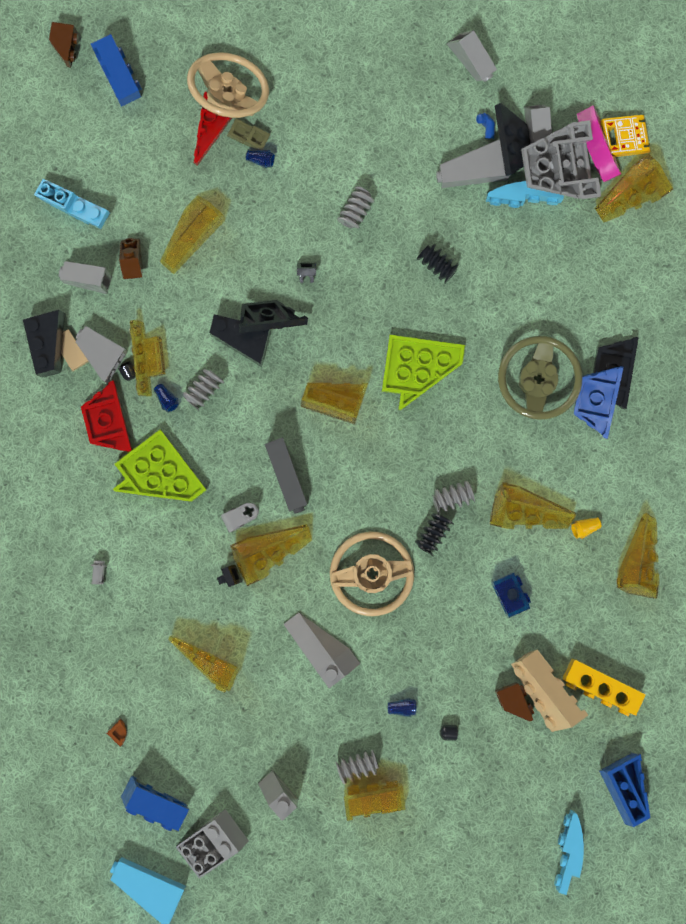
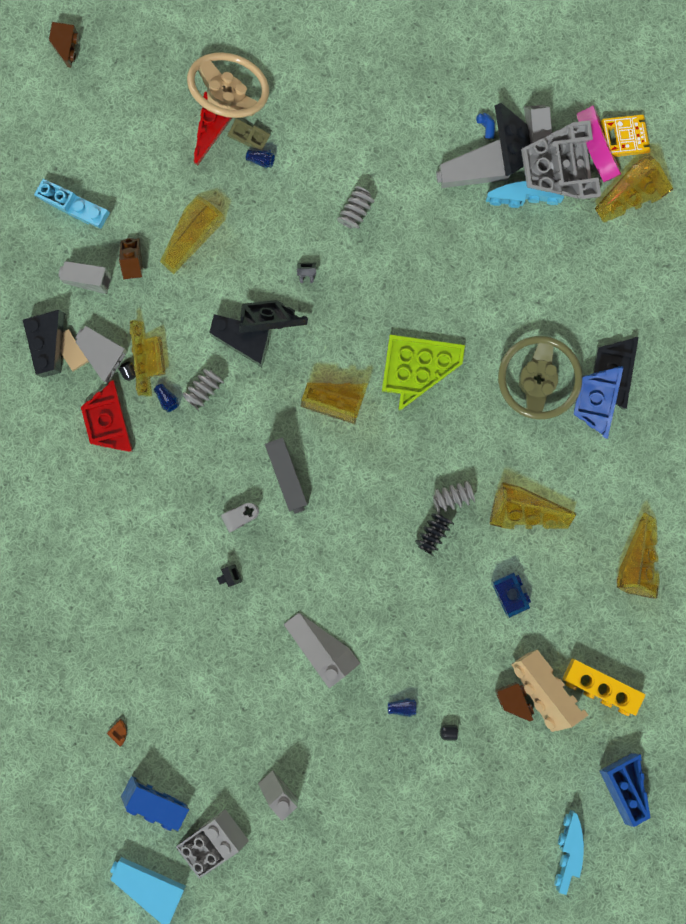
(98, 572): light grey pin -> none
(116, 70): blue wedge -> none
(158, 471): lime wing -> none
(215, 669): clear yellow wedge -> none
(261, 552): clear yellow wedge -> none
(357, 575): tan piece -> none
(357, 767): light grey piece -> none
(374, 799): clear yellow wedge -> none
(438, 262): black piece -> none
(473, 55): light grey slope -> none
(585, 527): yellow cone -> none

